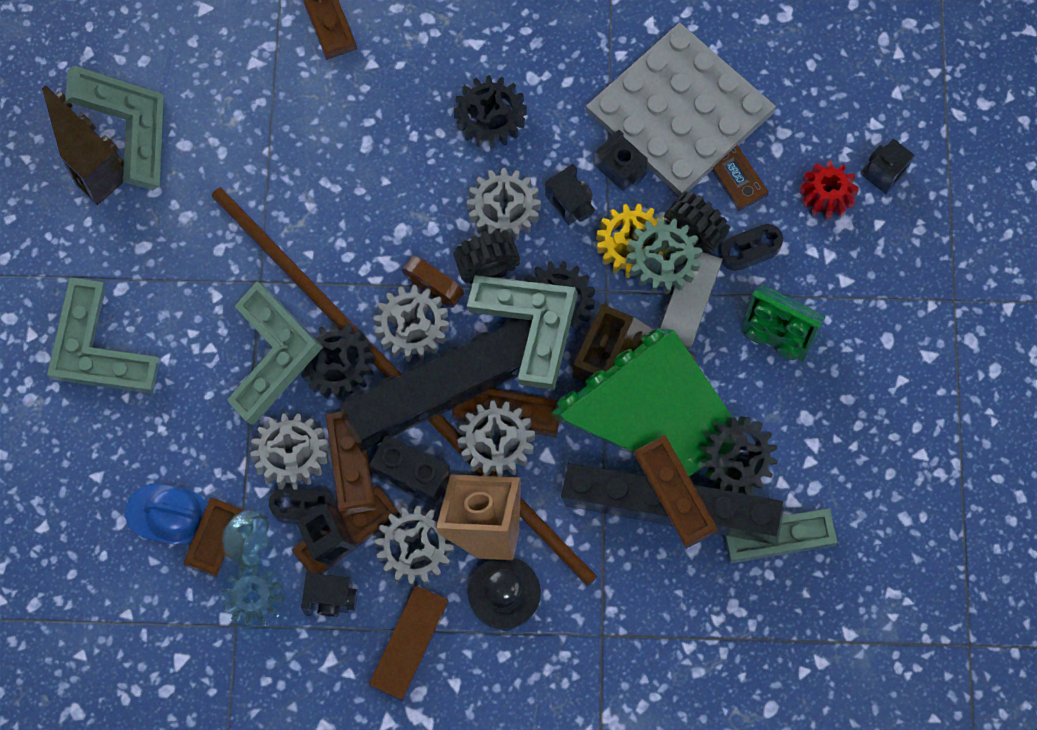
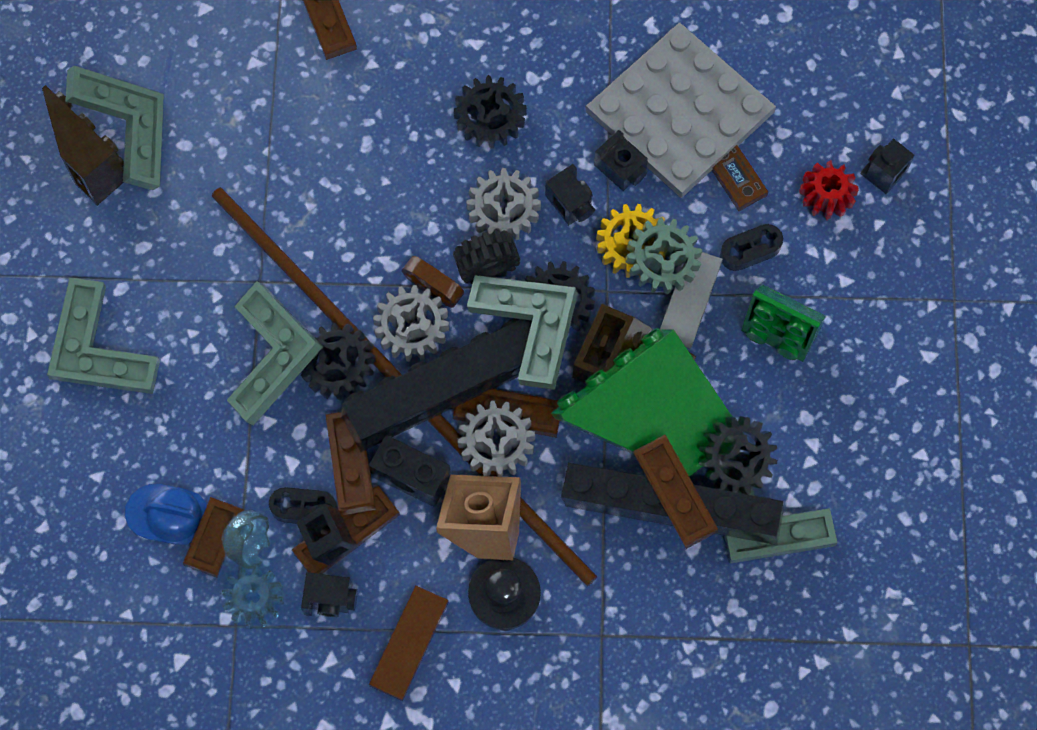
(295, 466): light grey gear -> none
(400, 538): light grey gear -> none
(701, 218): black tyre -> none

